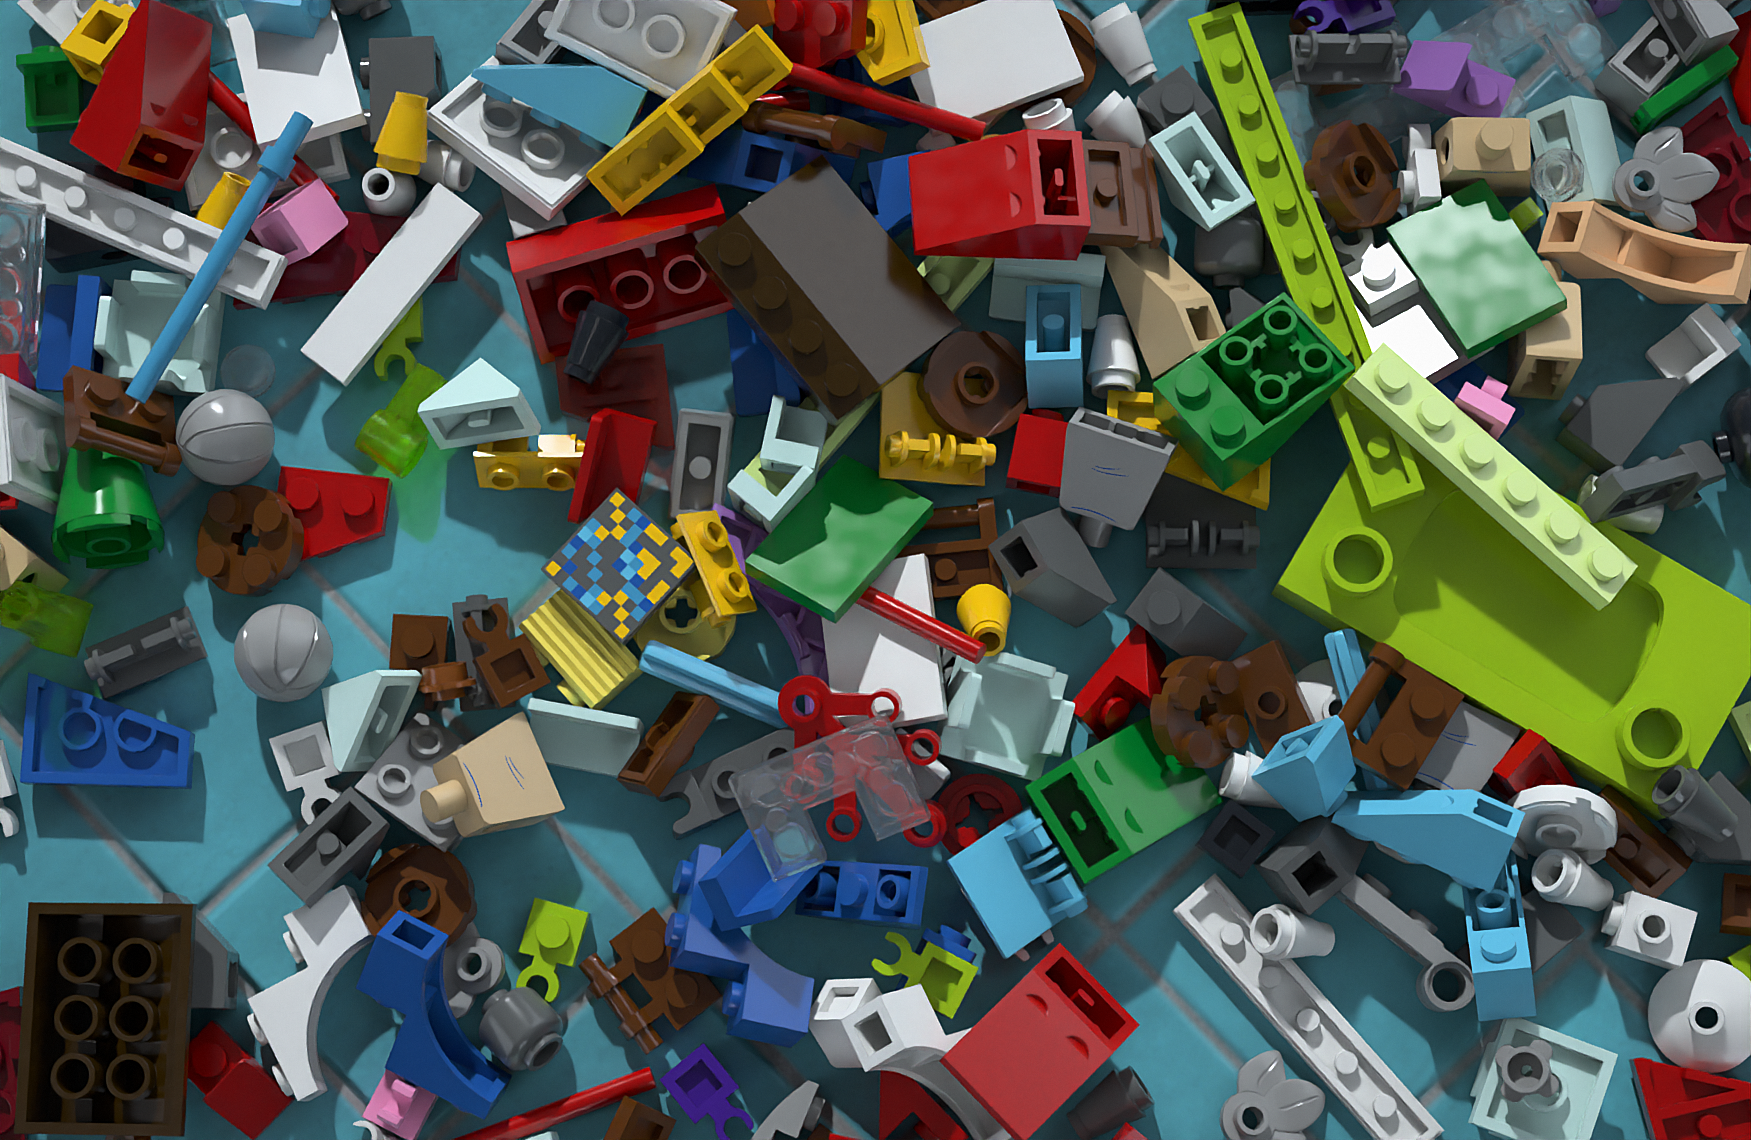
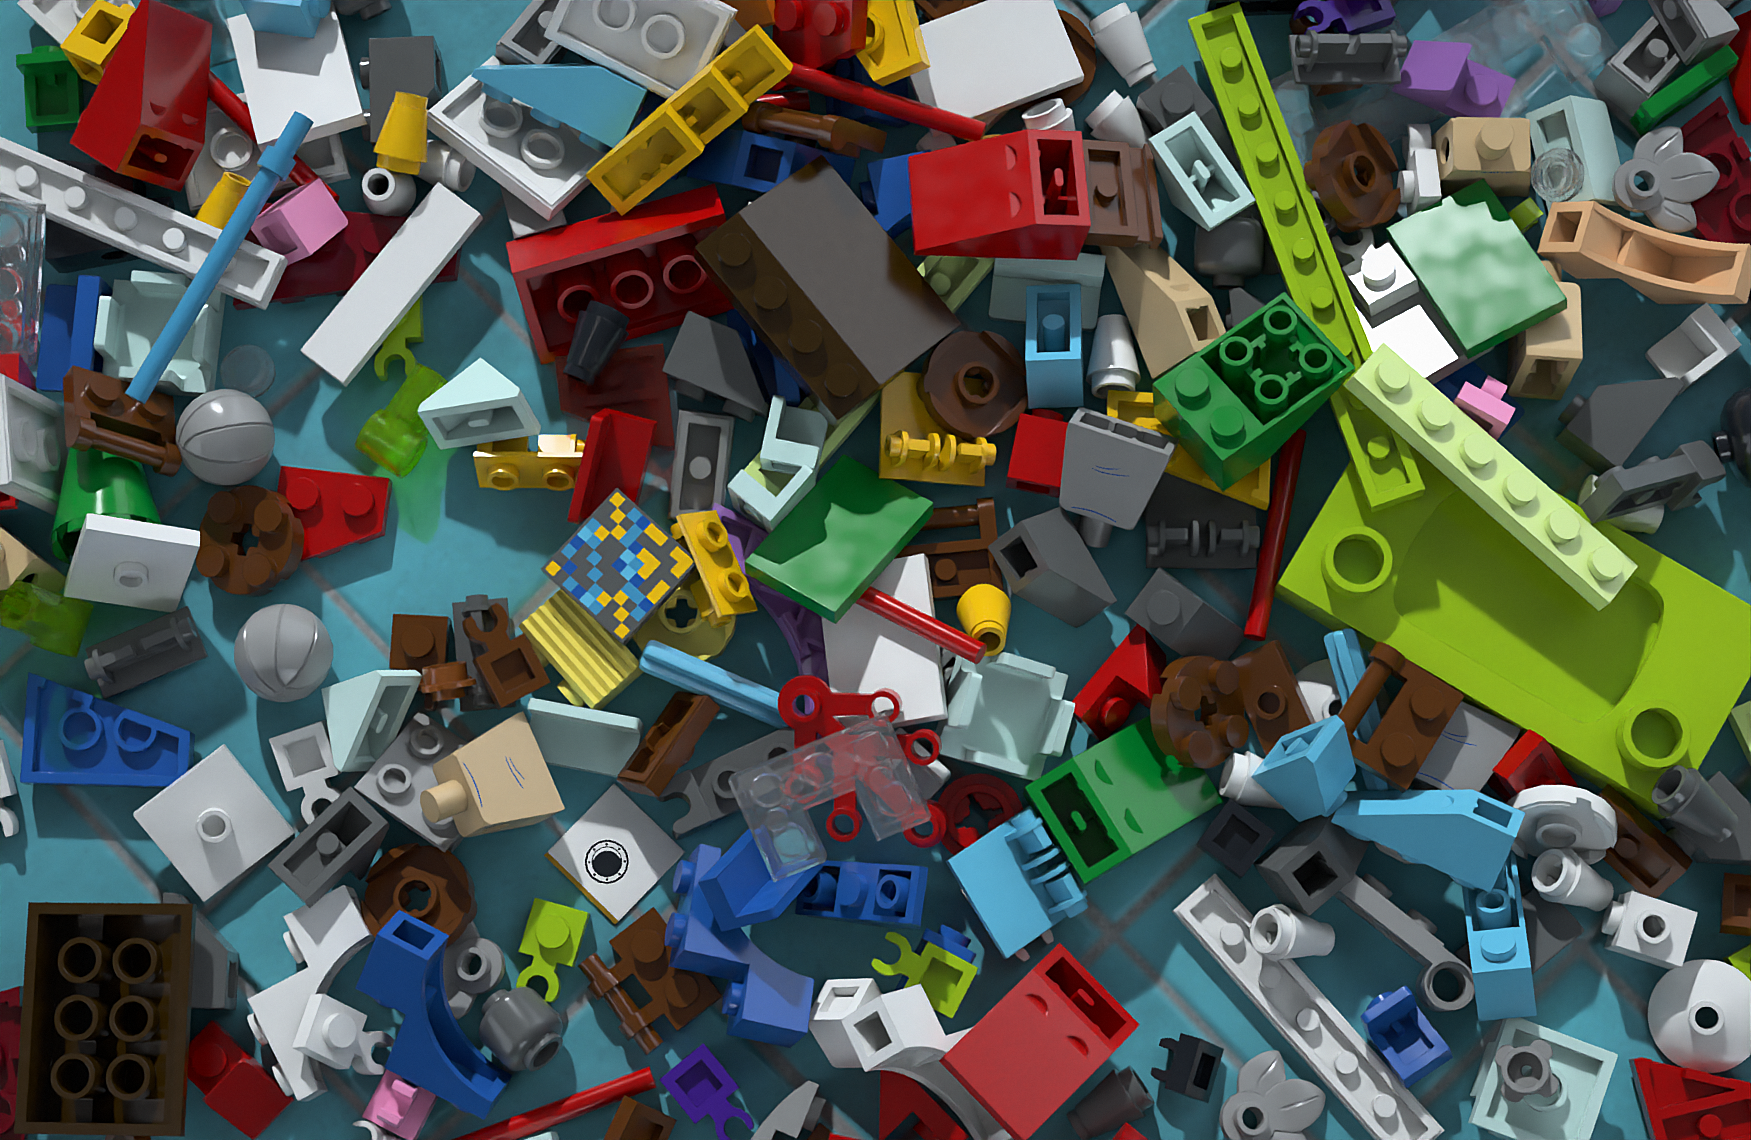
(131, 563): none -> white plate
(213, 822): none -> white plate
(335, 1036): none -> white plate
(614, 853): none -> white sticker
(718, 364): none -> dark grey slope
(1192, 1067): none -> black tile
(1274, 537): none -> red bar
(1404, 1036): none -> blue bracket

